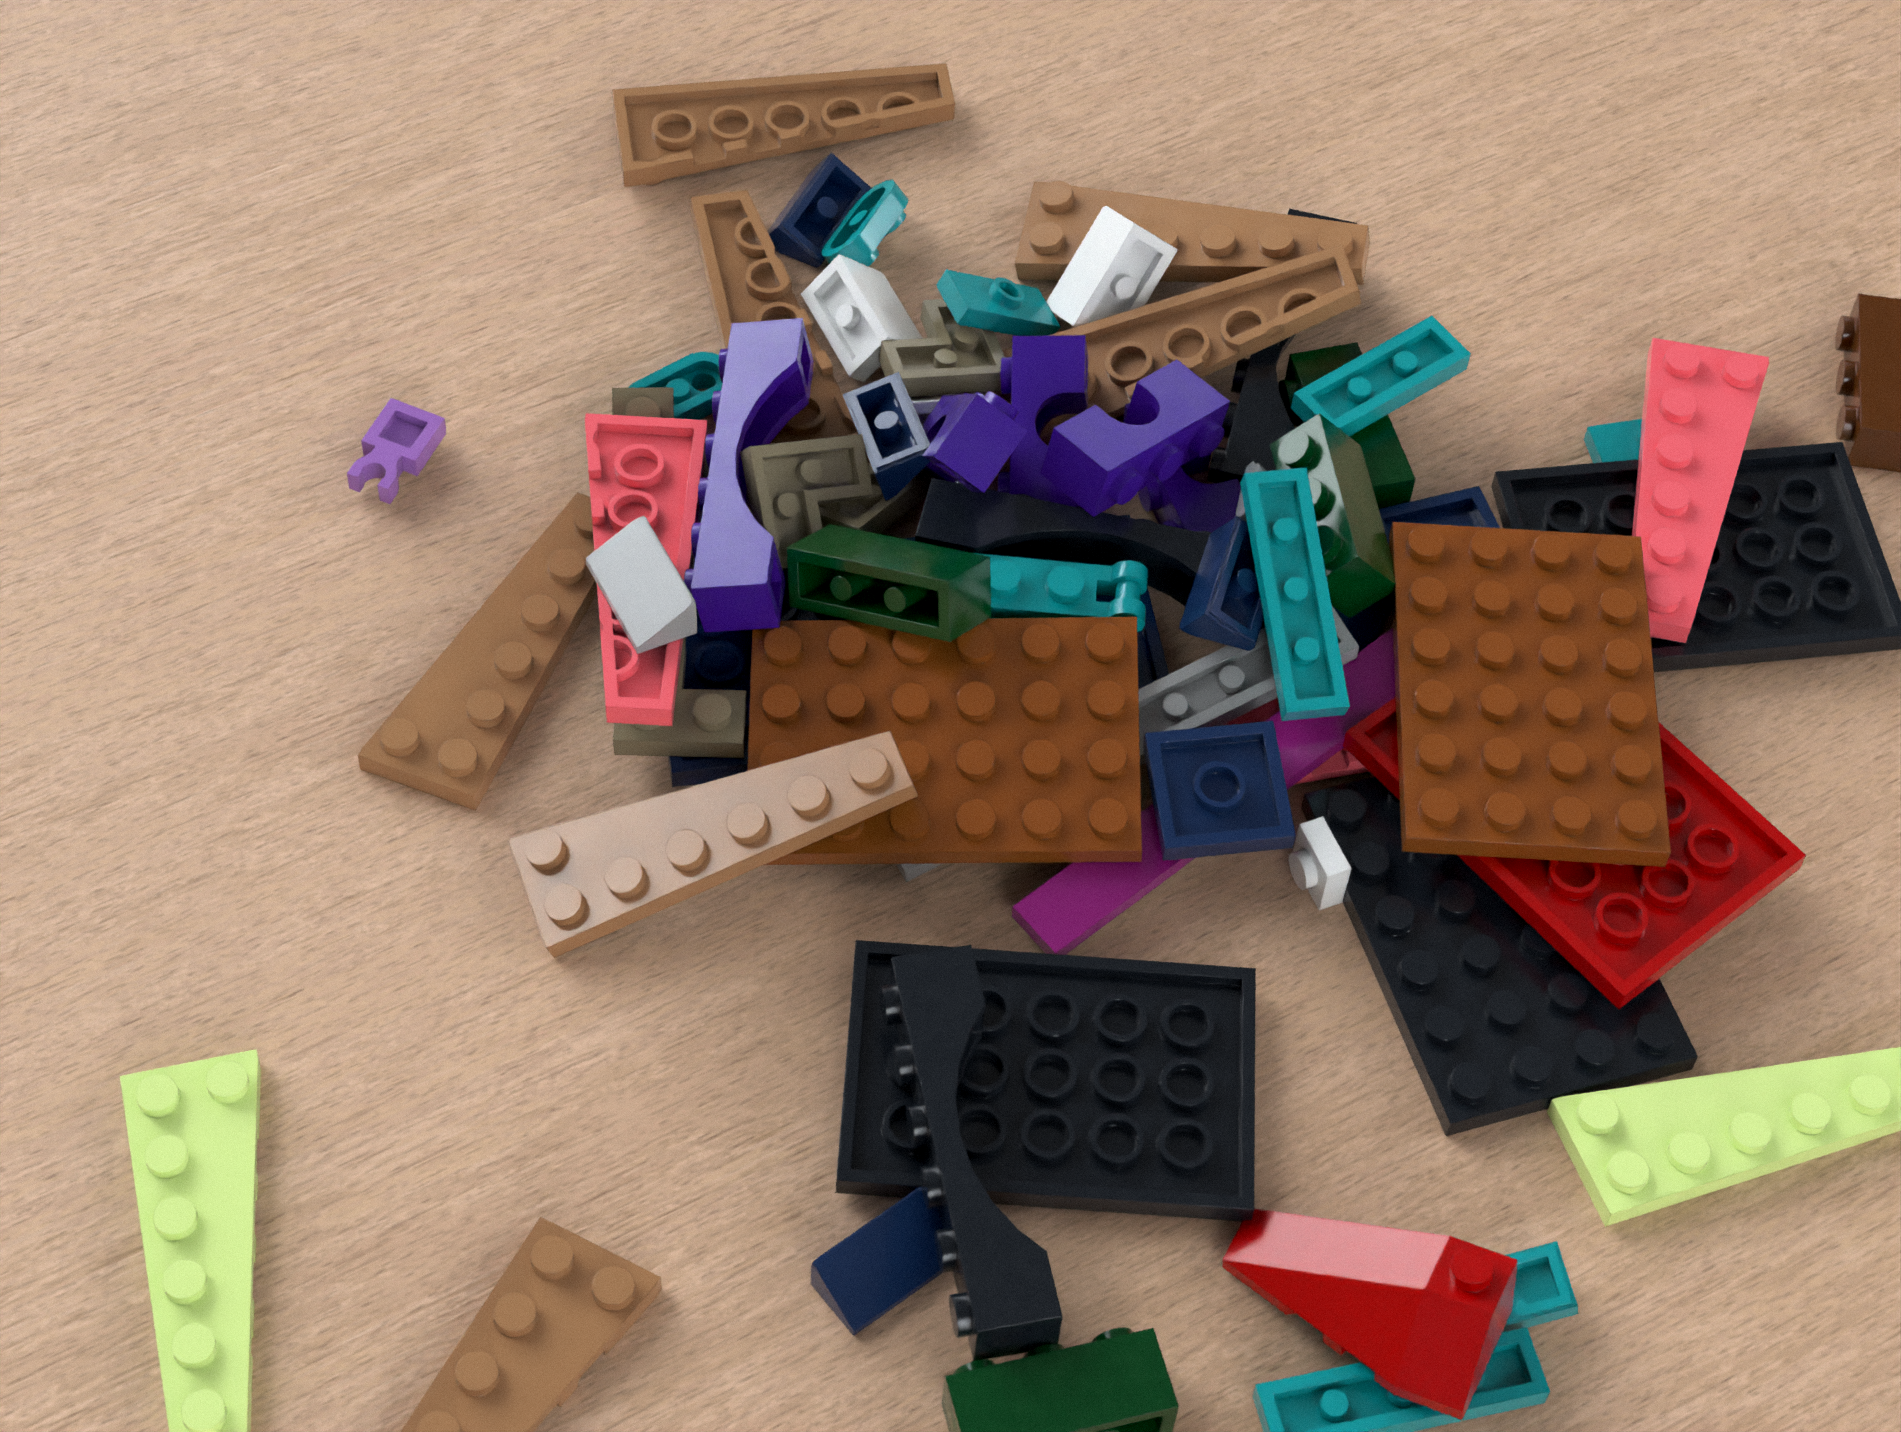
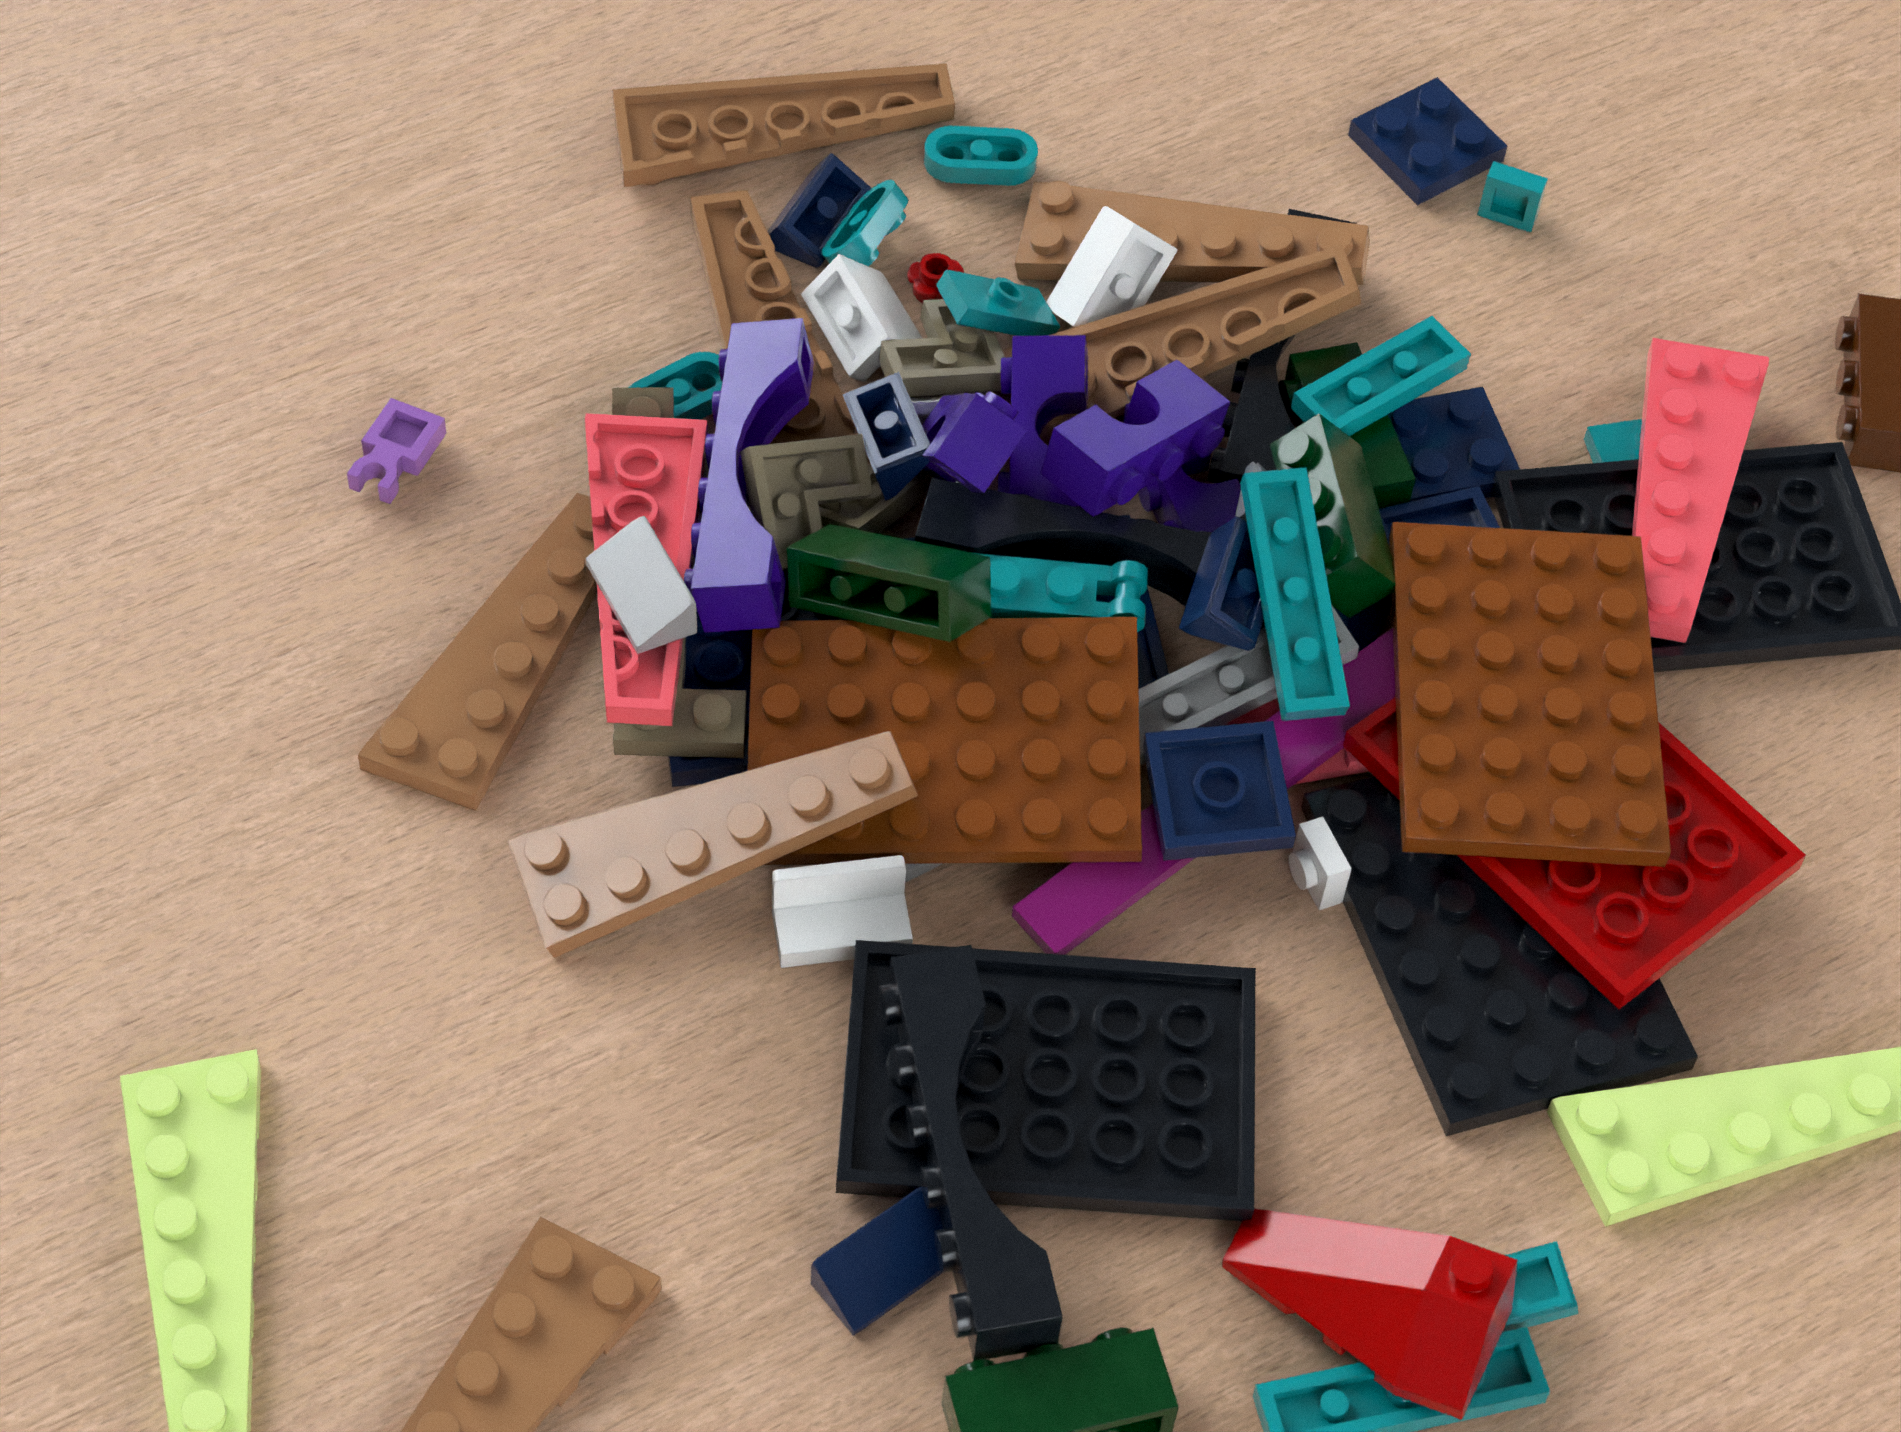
(832, 905): none -> white panel
(927, 274): none -> red plate
(980, 155): none -> teal plate
(1427, 140): none -> dark blue plate
(1452, 442): none -> dark blue plate
(1512, 196): none -> teal plate

